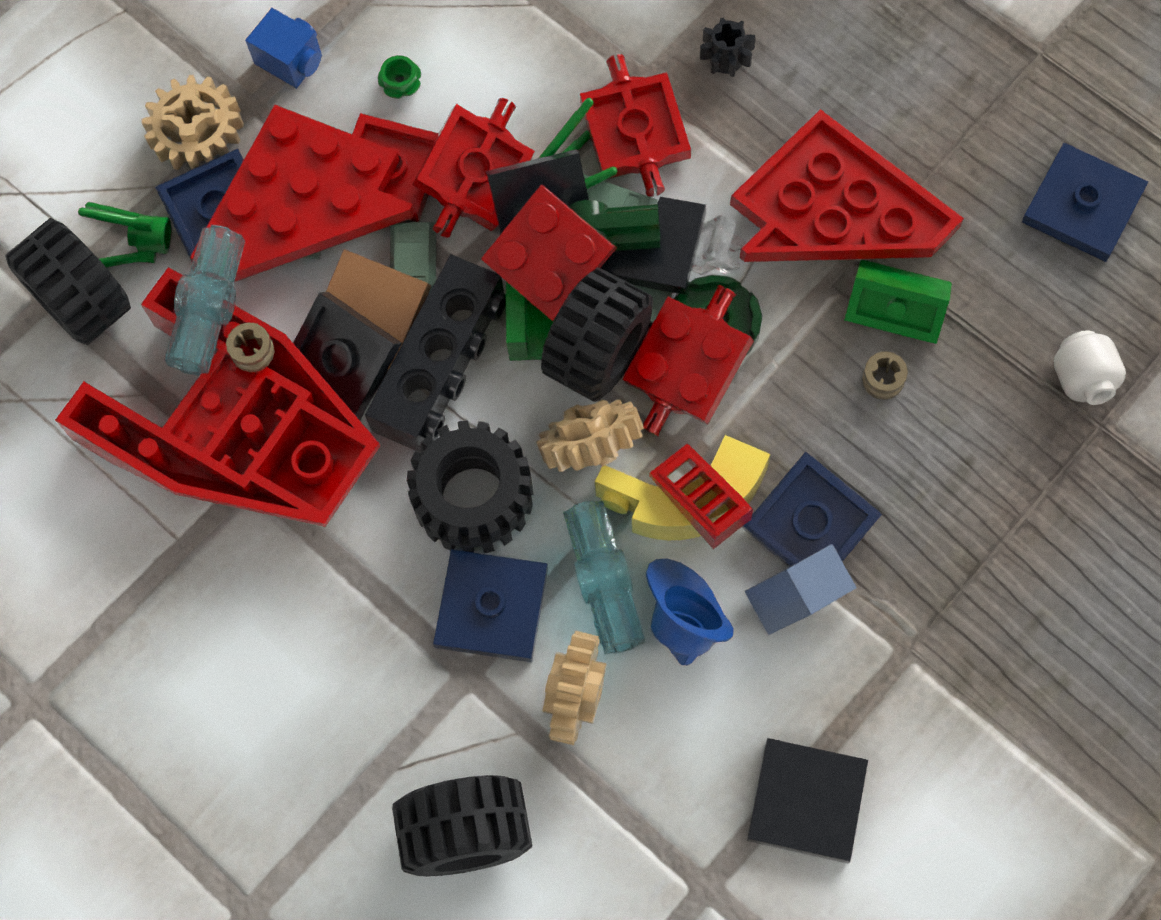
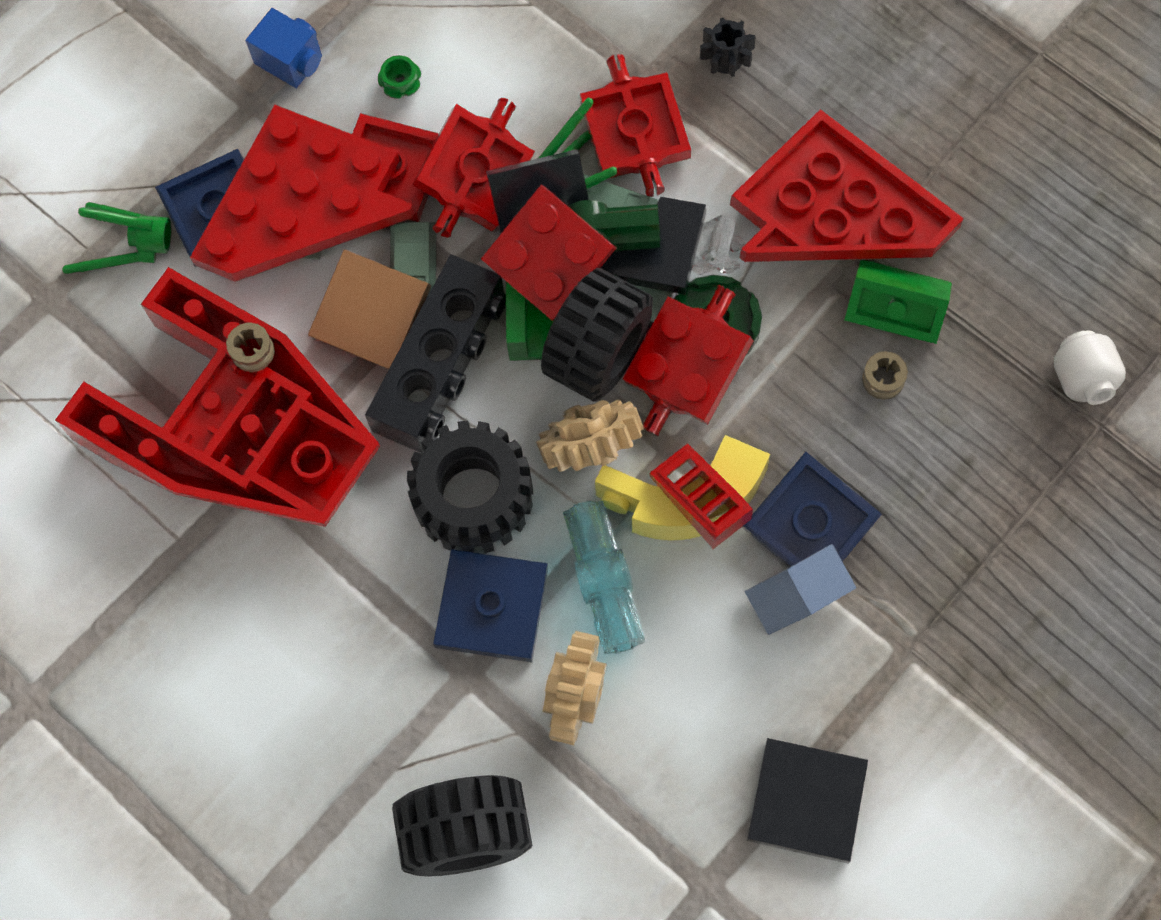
(68, 281): black tyre -> none
(189, 120): tan gear -> none
(205, 300): clear light blue piece -> none
(346, 350): black plate -> none
(685, 611): blue piece -> none
(1084, 202): dark blue plate -> none

